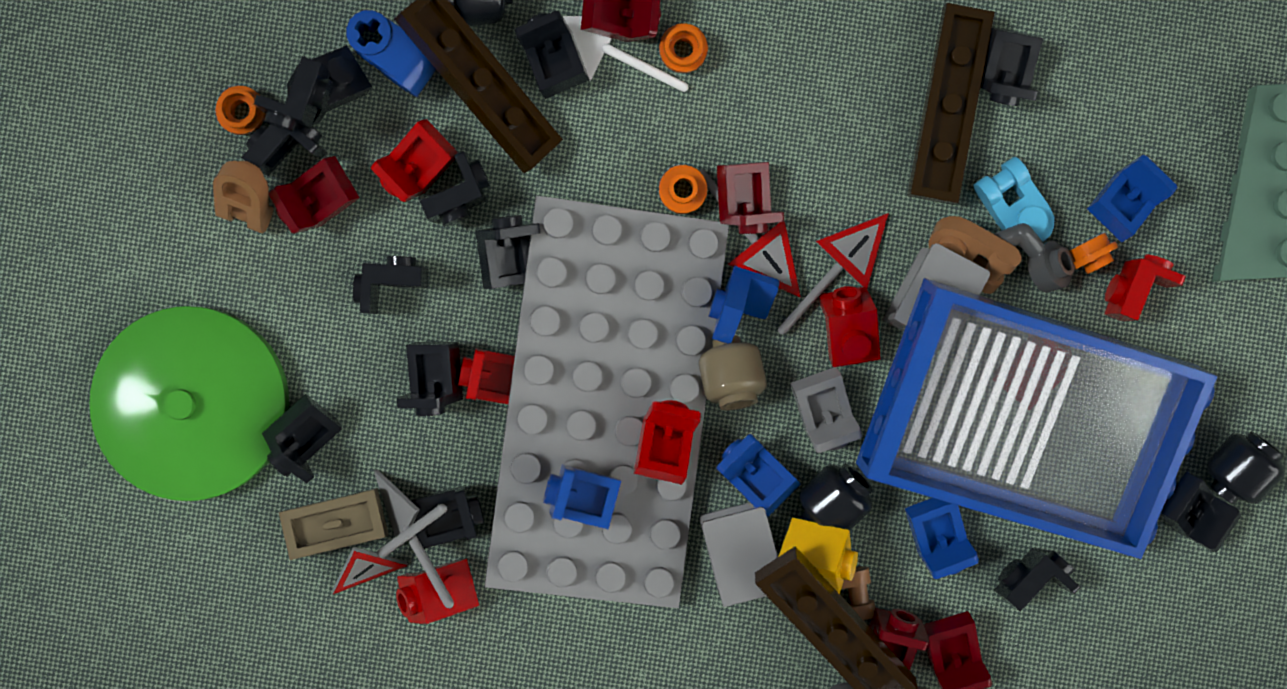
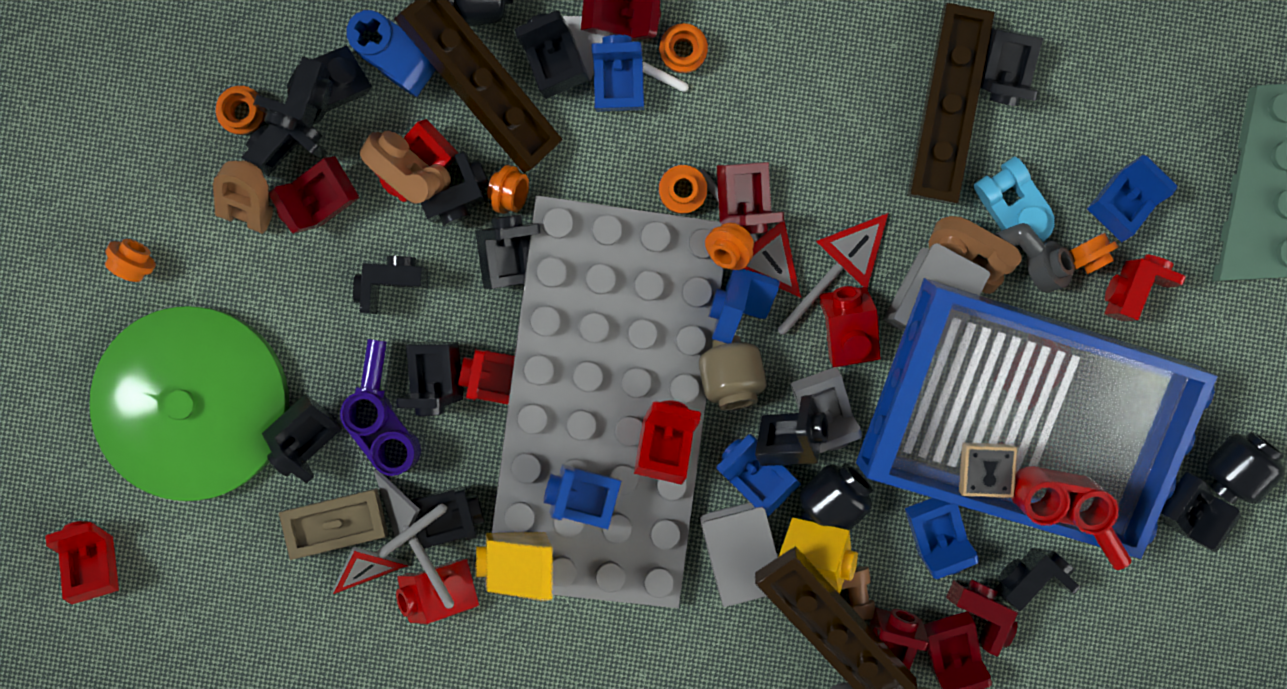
(85, 561): none -> red bracket
(129, 260): none -> orange plate
(387, 426): none -> dark purple beam
(401, 168): none -> medium nougat plate
(508, 189): none -> orange plate
(517, 564): none -> yellow slope
(618, 74): none -> blue bracket
(730, 246): none -> orange plate
(792, 436): none -> black bracket
(982, 601): none -> dark red bracket
(988, 470): none -> tile
(1063, 502): none -> red beam

